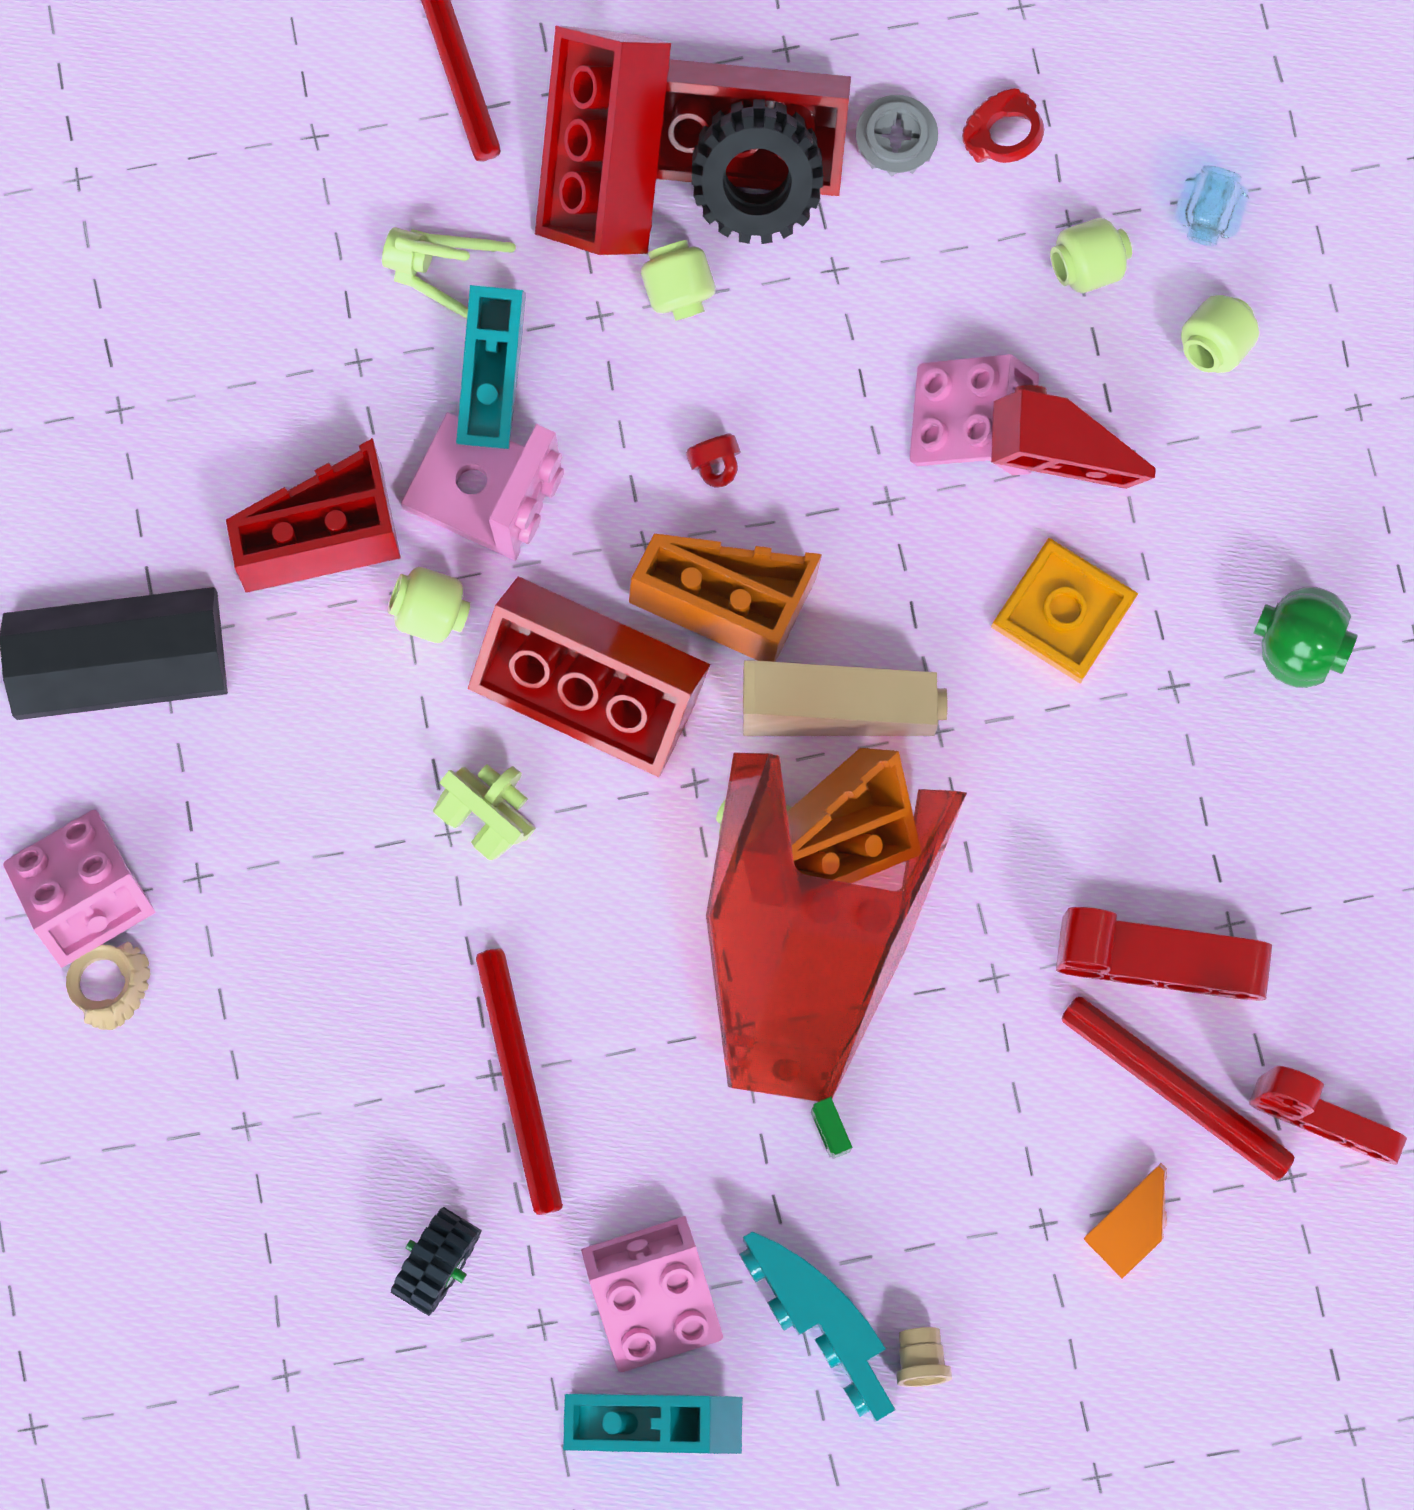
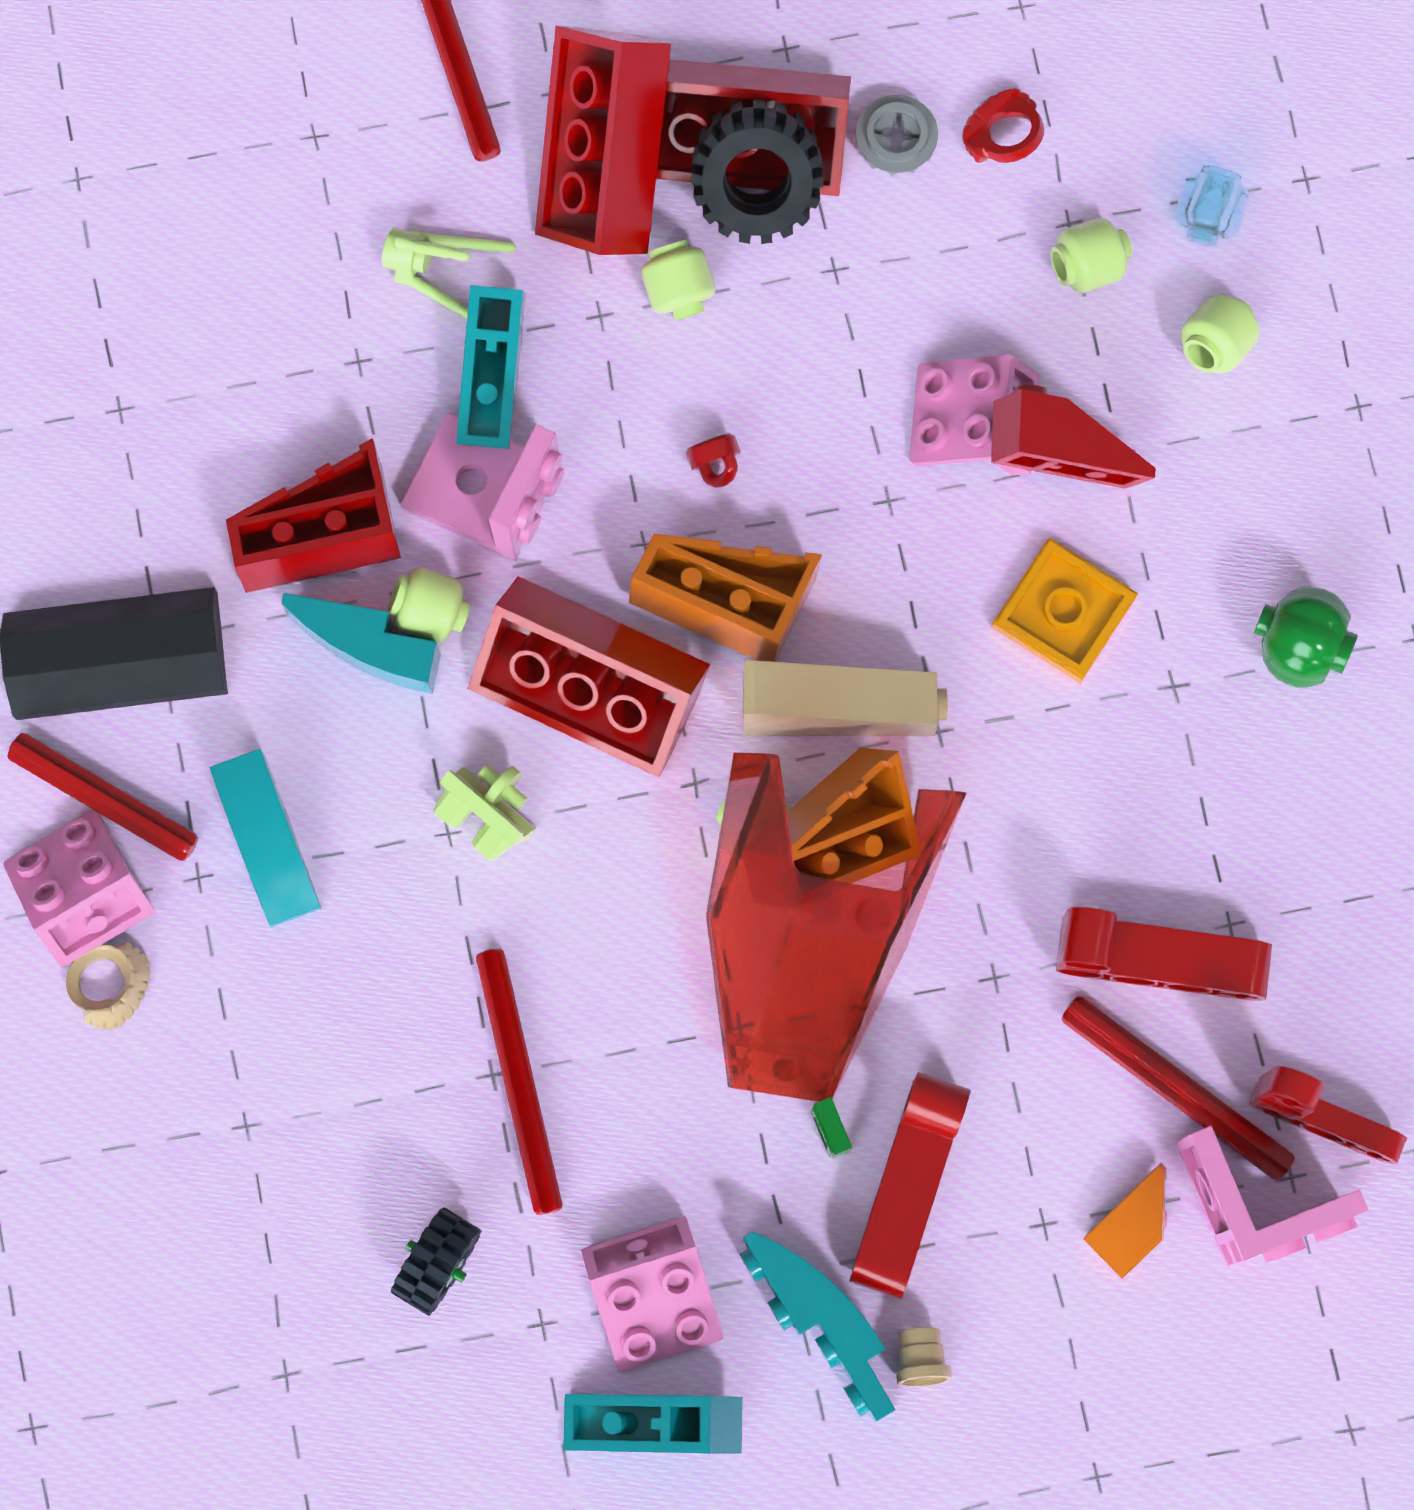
(102, 797): none -> red axle
(265, 837): none -> teal slope
(366, 642): none -> teal slope
(909, 1184): none -> red beam
(1230, 1217): none -> bright pink bracket

